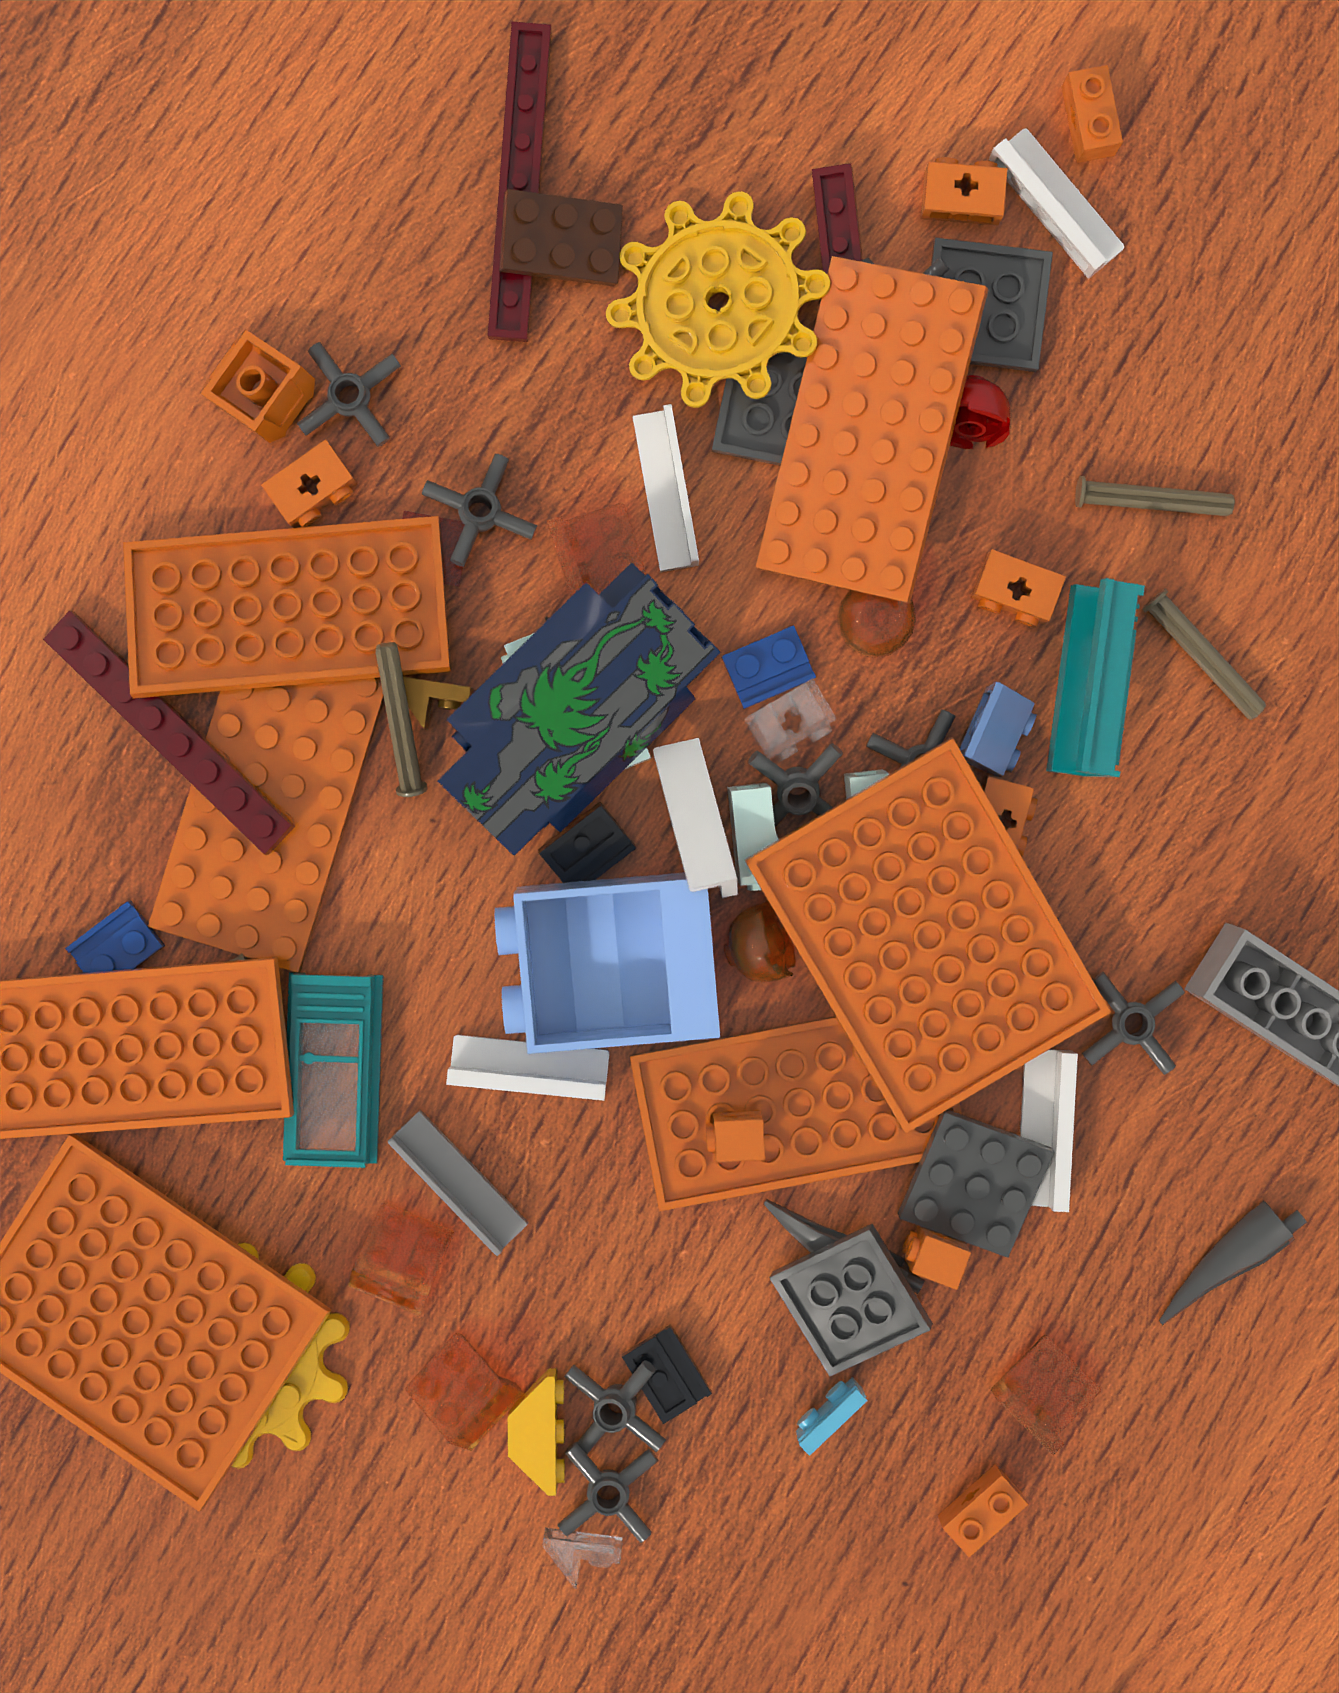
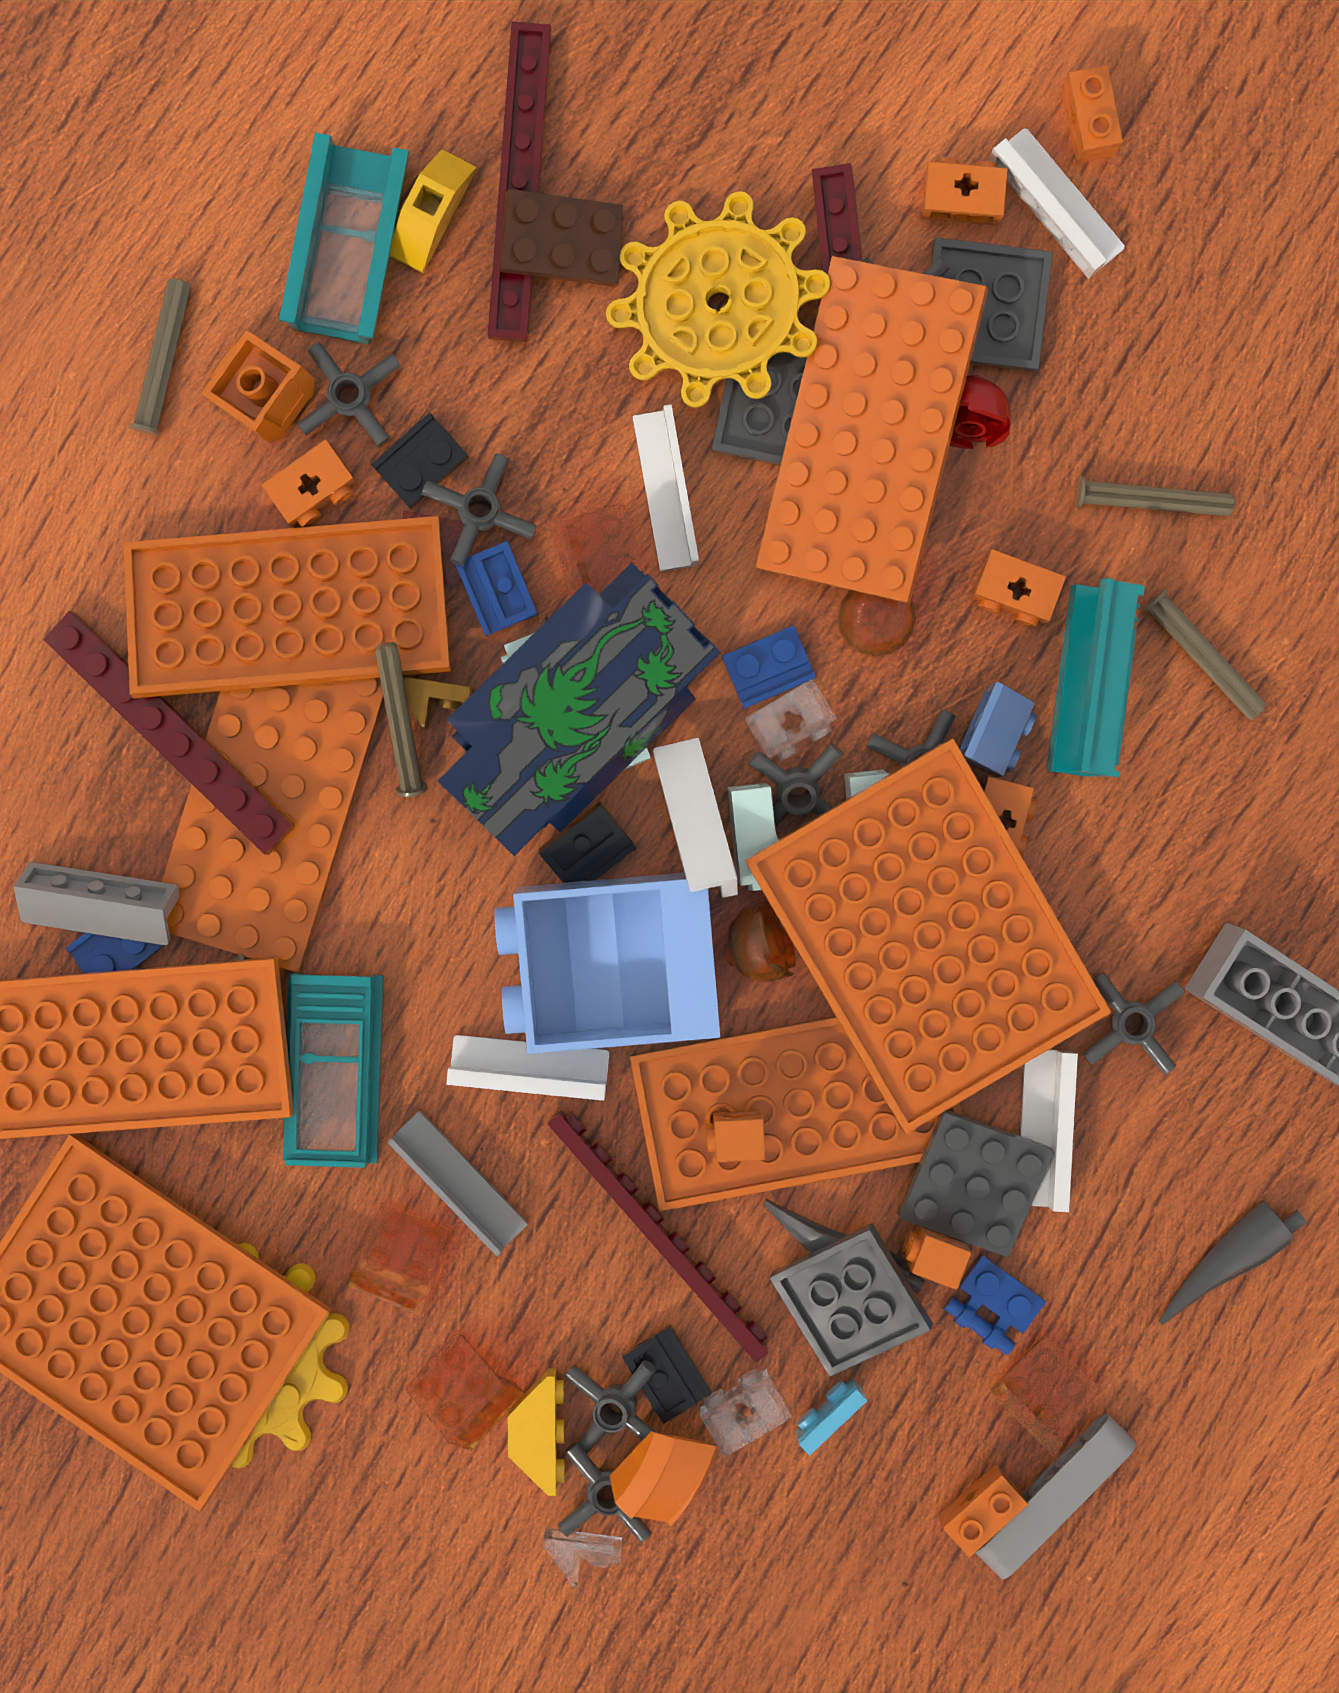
(95, 902): none -> light grey panel
(161, 357): none -> dark tan axle
(343, 241): none -> piece
(419, 456): none -> black plate
(430, 209): none -> yellow slope
(497, 589): none -> blue plate
(662, 1476): none -> orange slope
(671, 1246): none -> dark red plate
(736, 1430): none -> clear brick
(1001, 1294): none -> blue plate
(1059, 1494): none -> light grey beam

